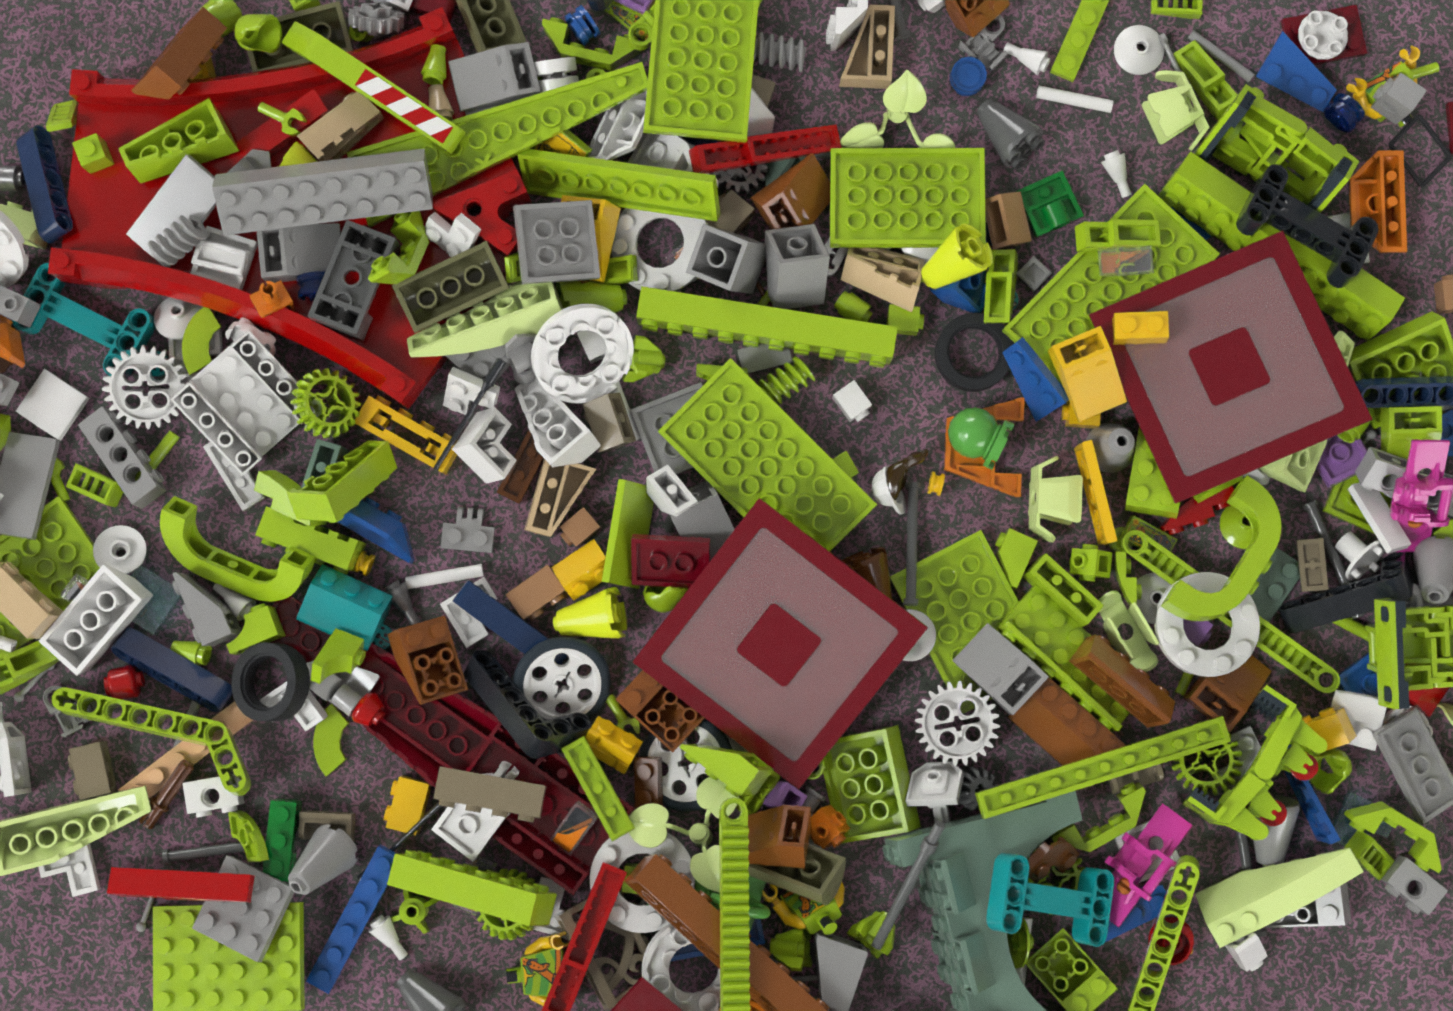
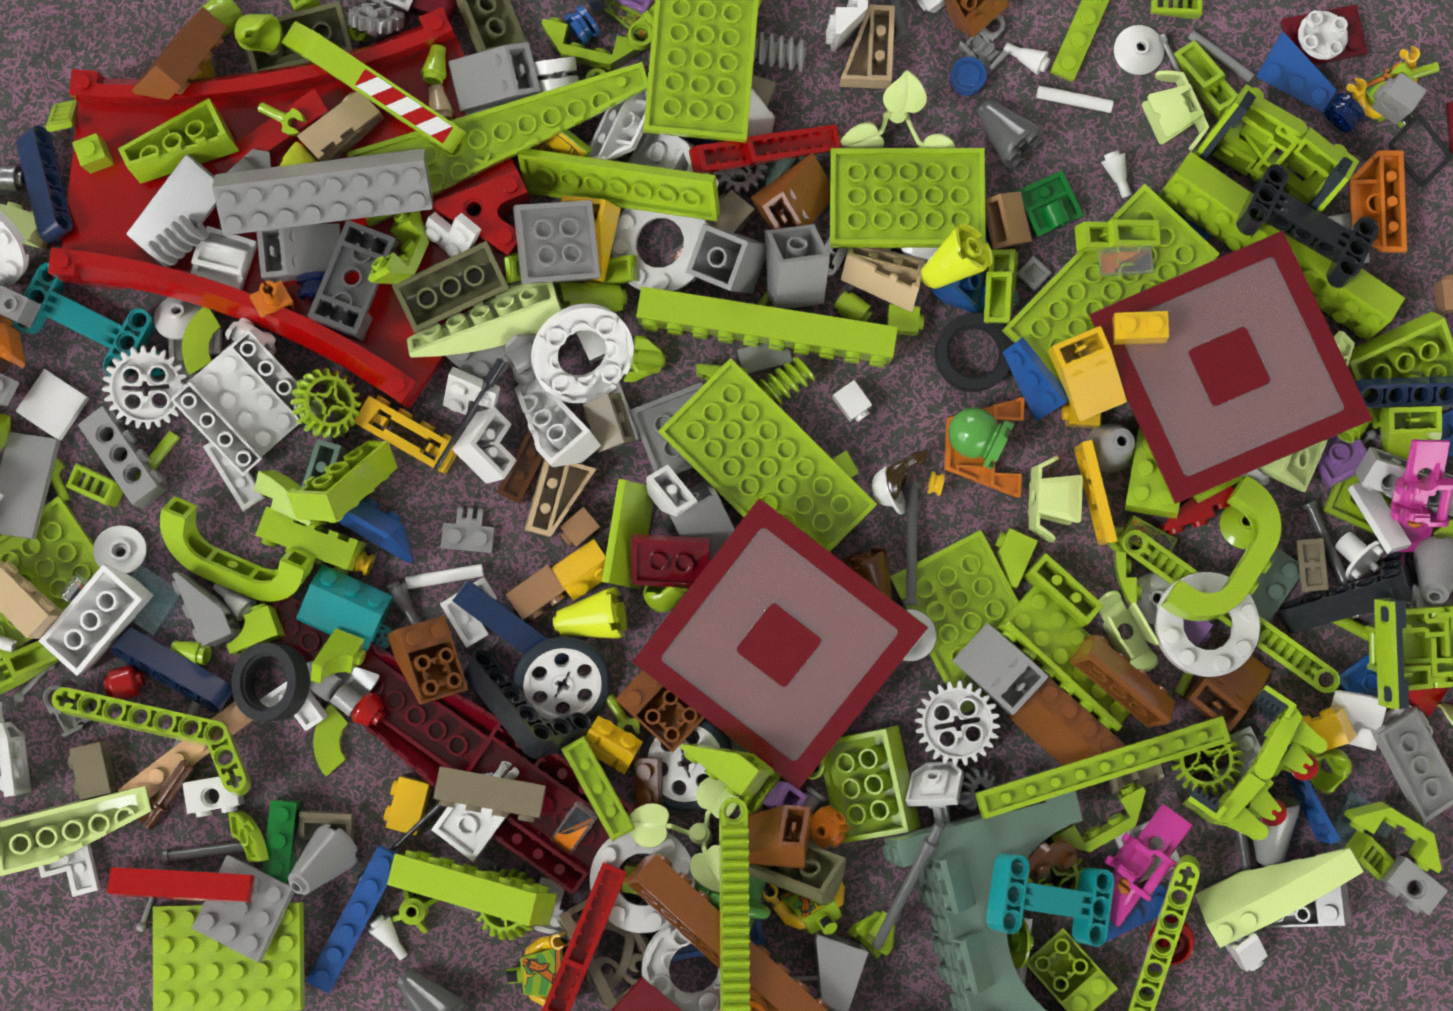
(792, 949): lime brick -> none
(1090, 563): lime brick -> none

